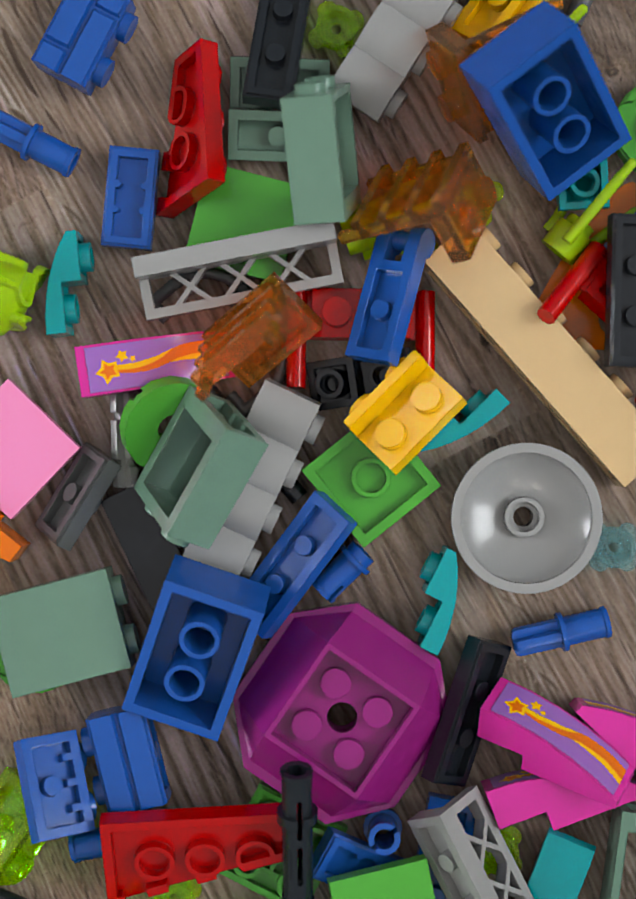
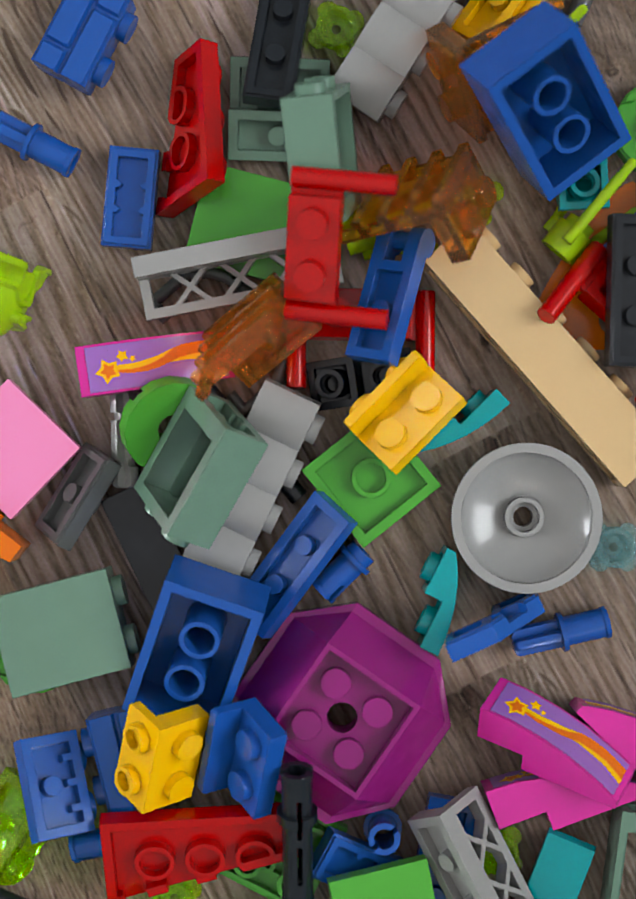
(68, 270): teal slope -> none
(160, 755): none -> yellow bracket
(243, 754): none -> blue bracket
(316, 245): none -> red plate
(456, 734): black tile -> none
(504, 620): none -> blue tile

